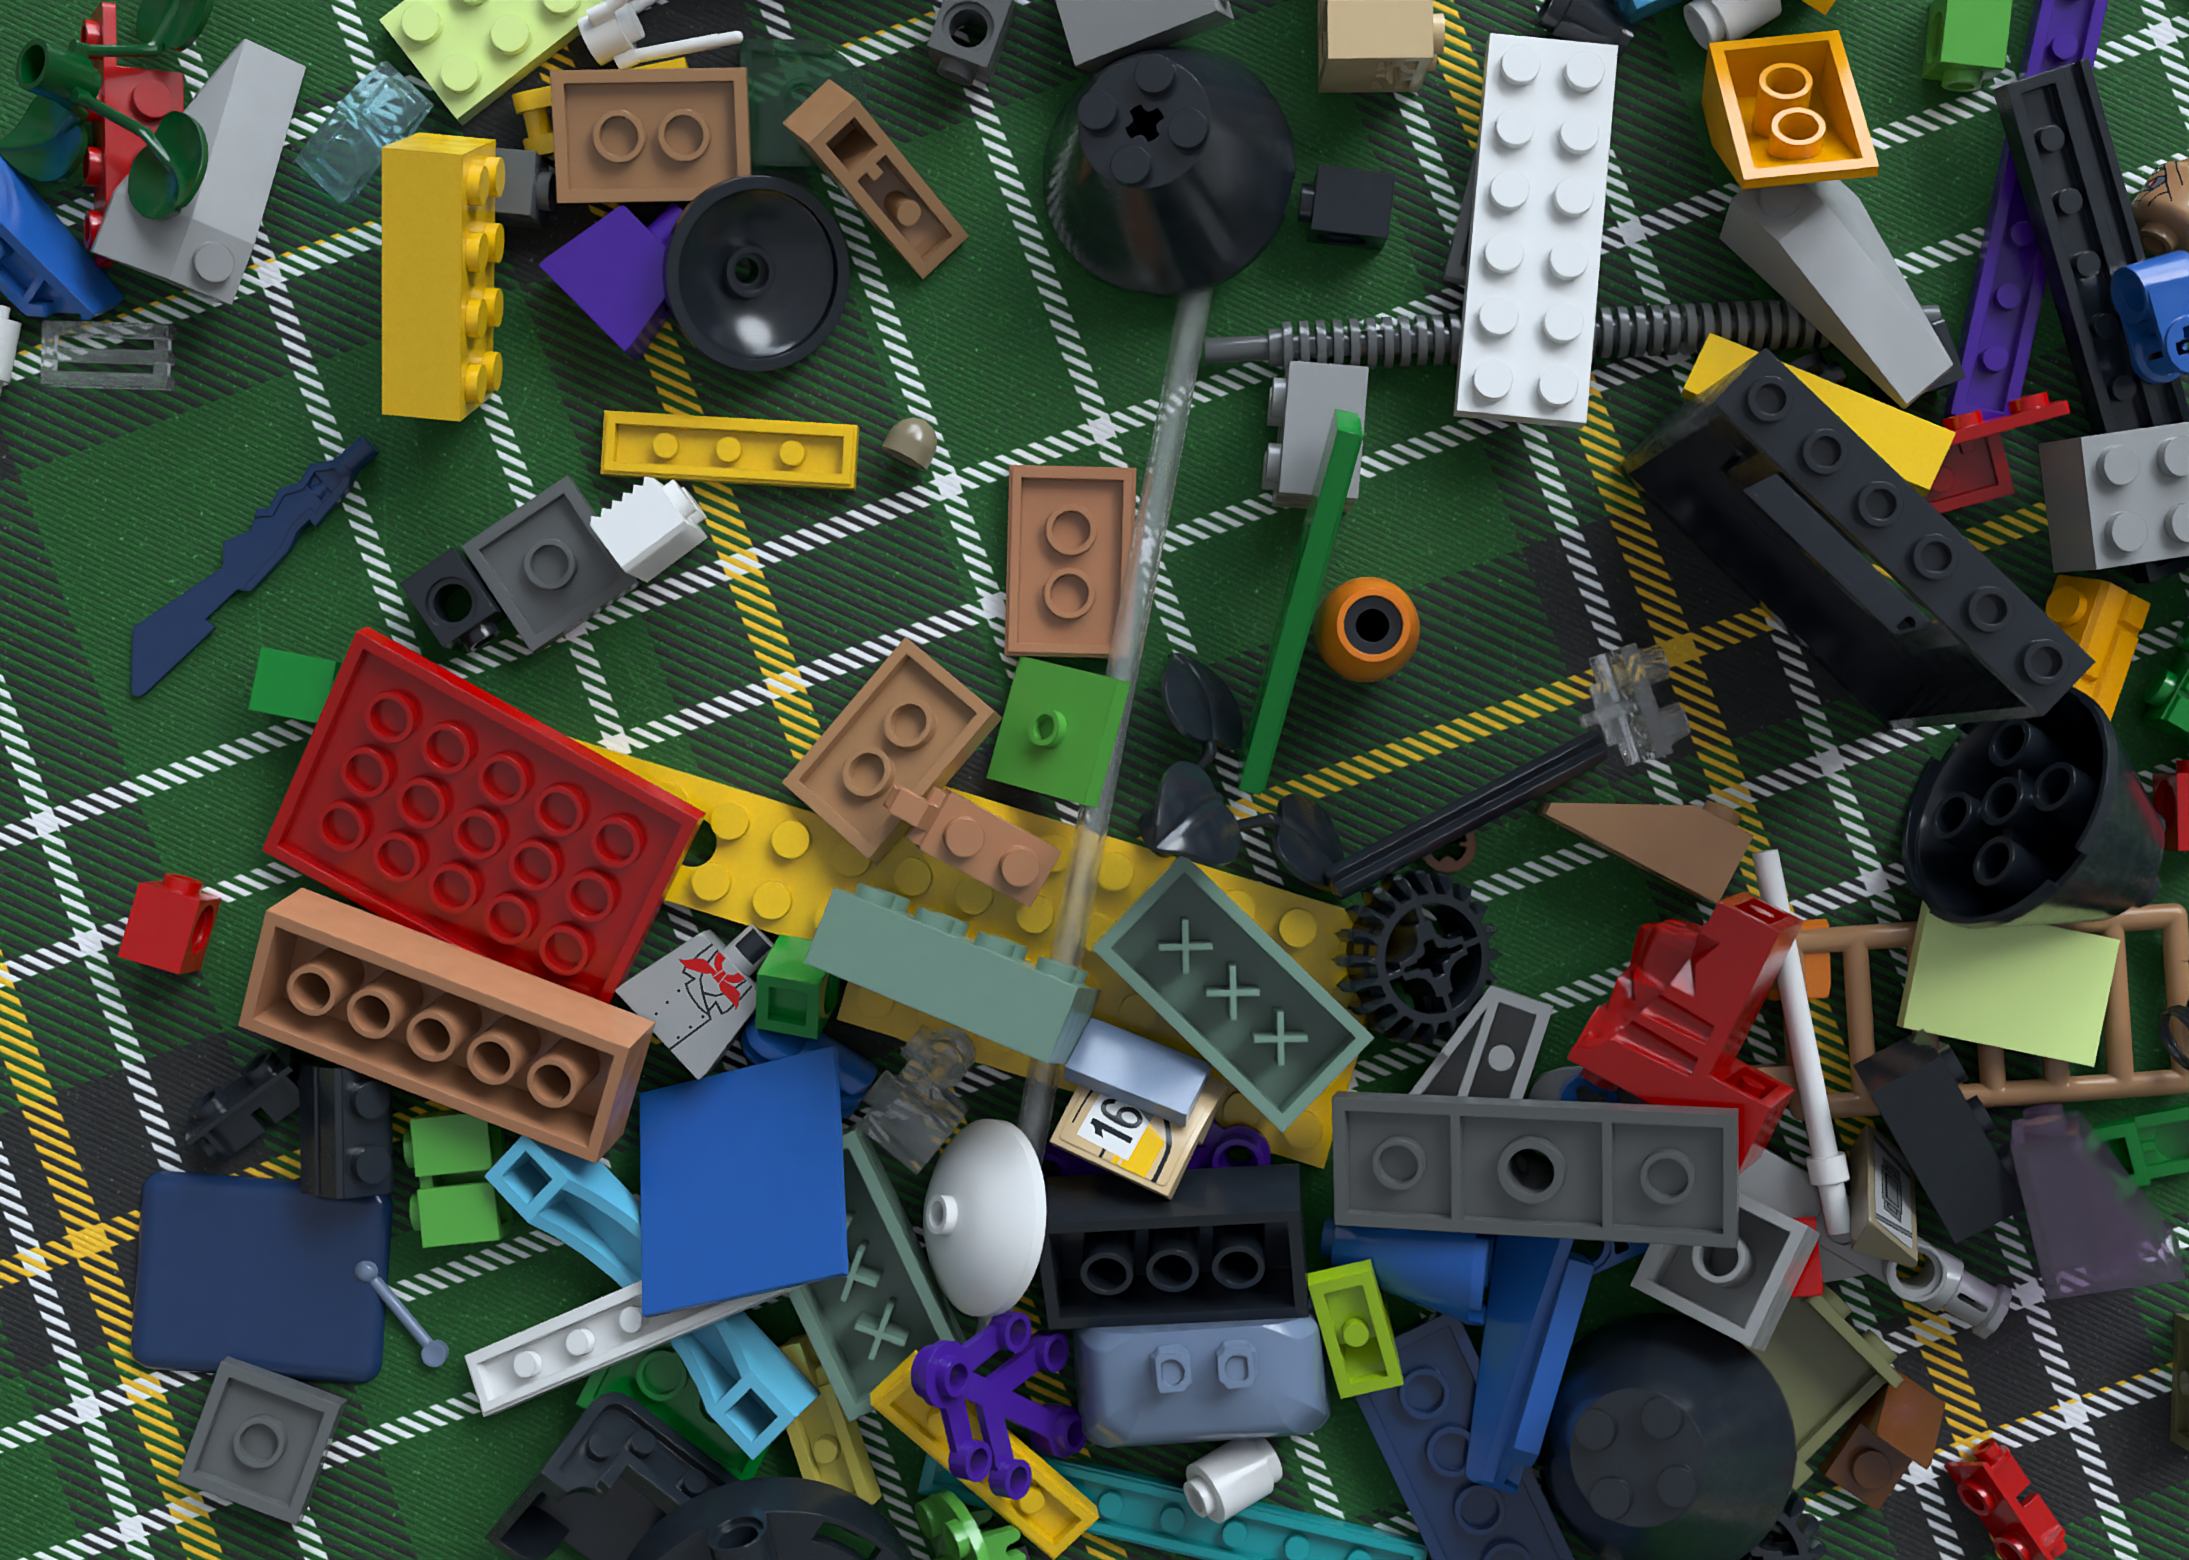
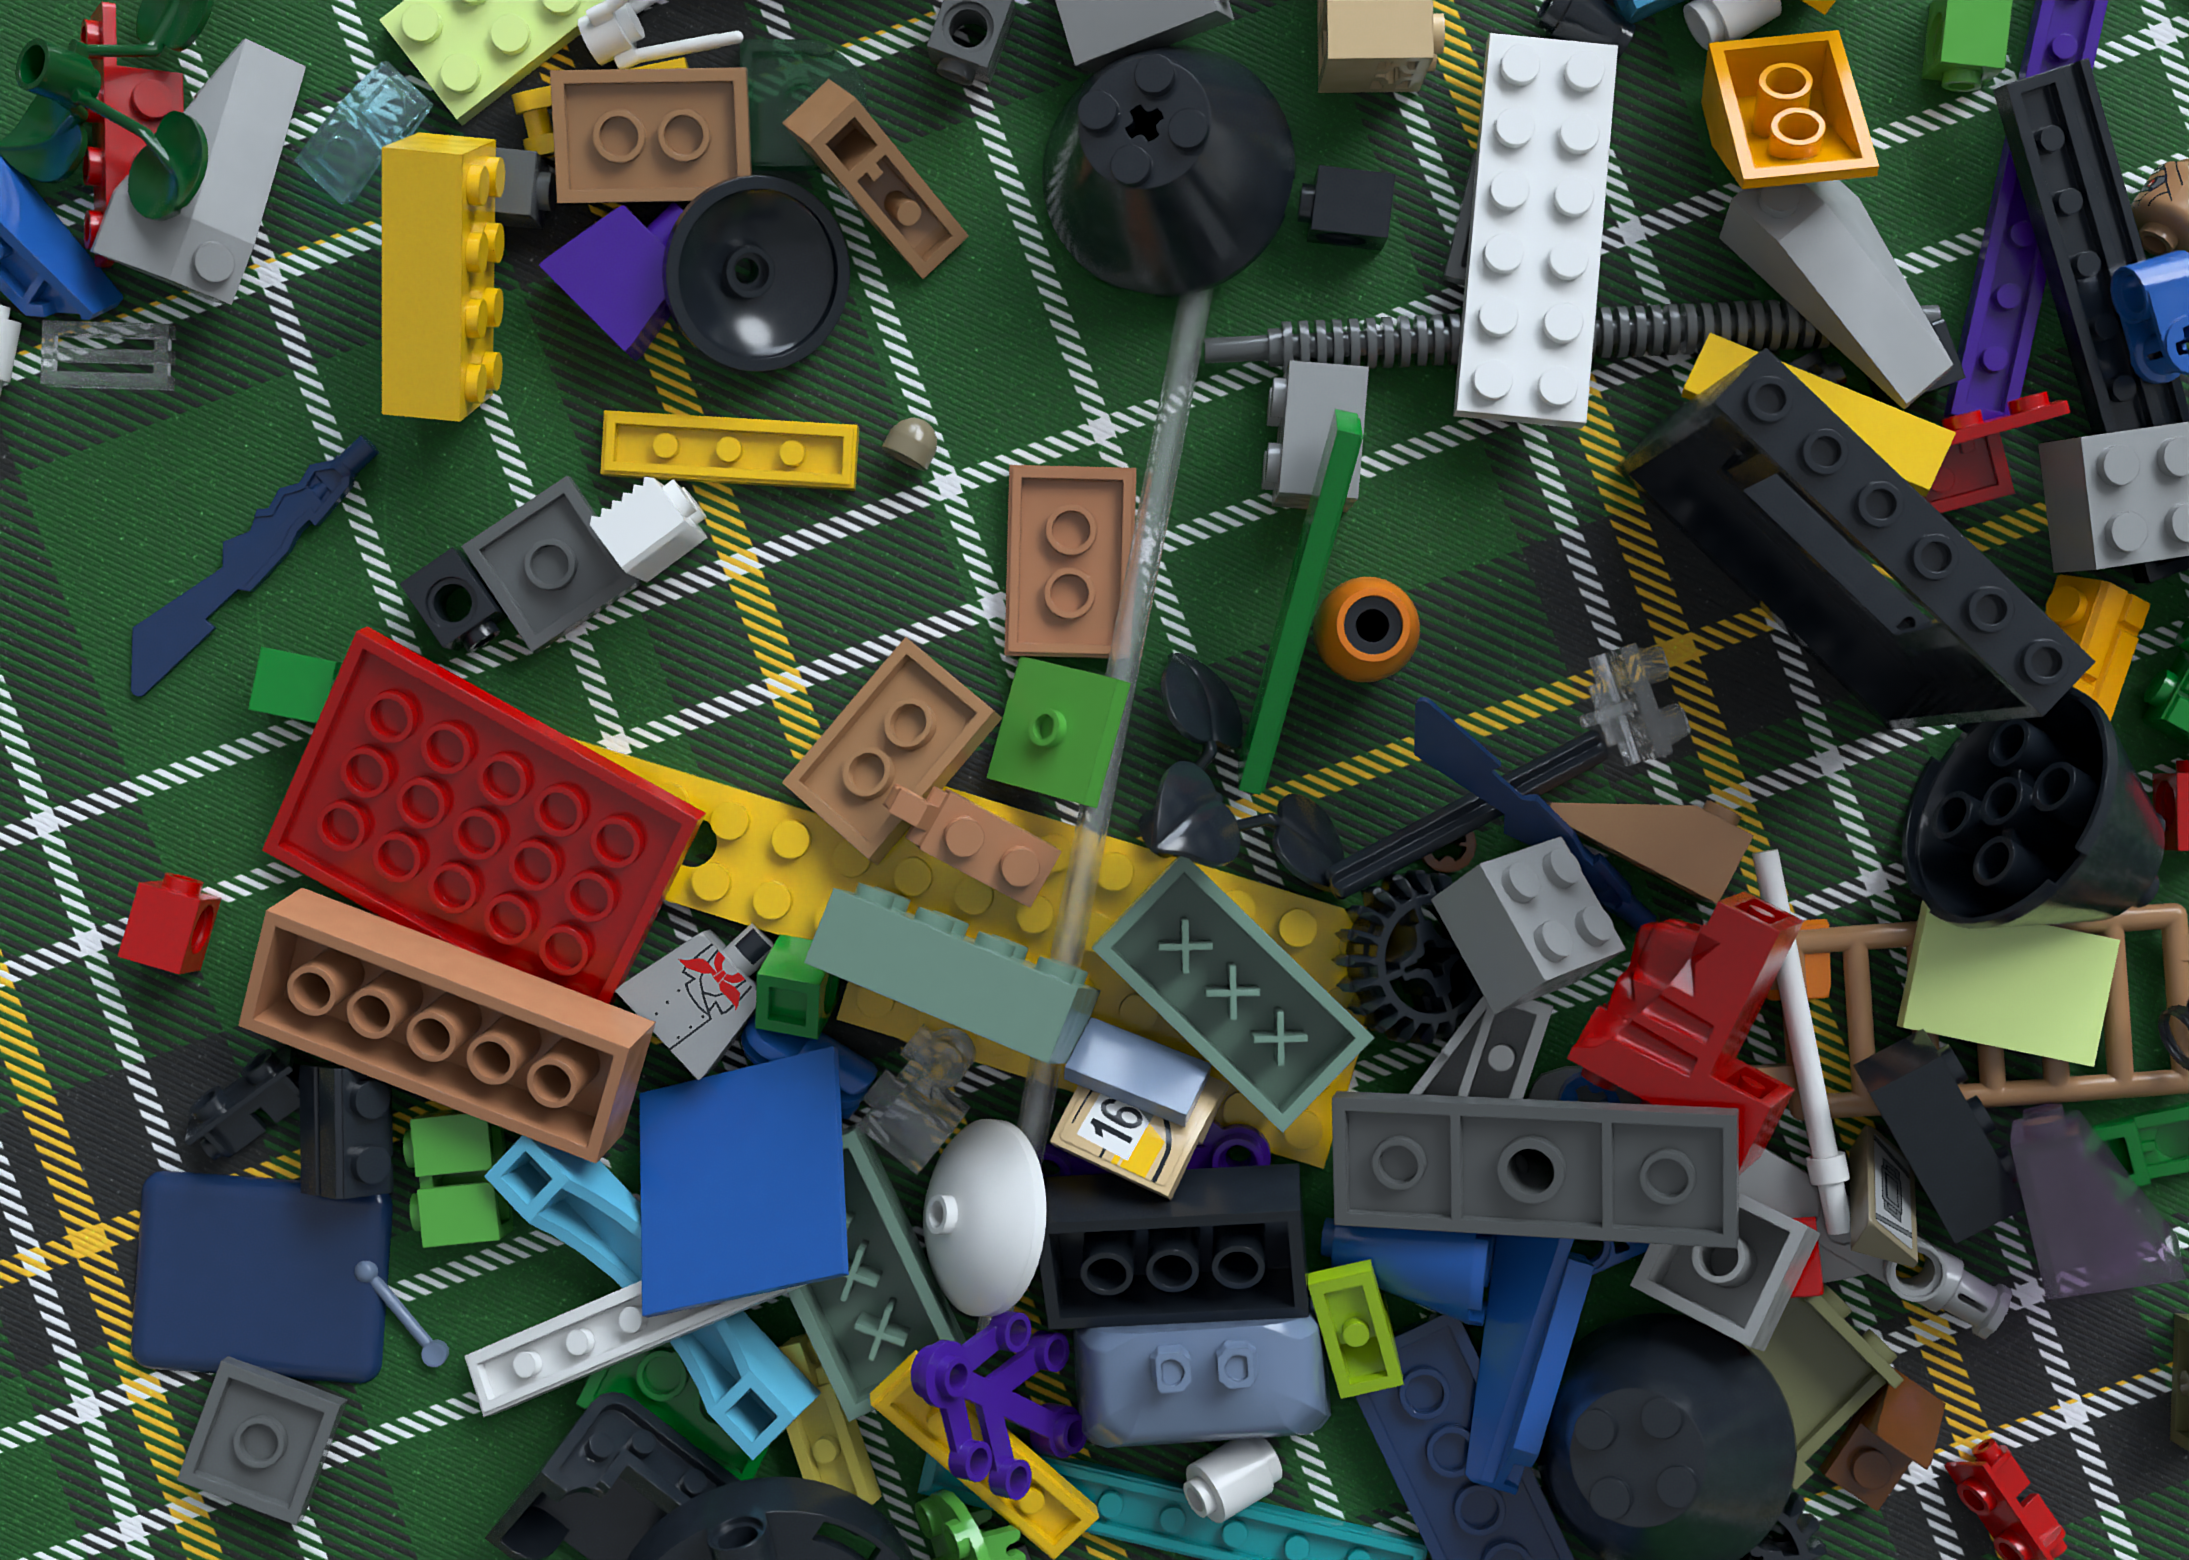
(1527, 817): none -> dark blue sword
(1527, 924): none -> light grey brick

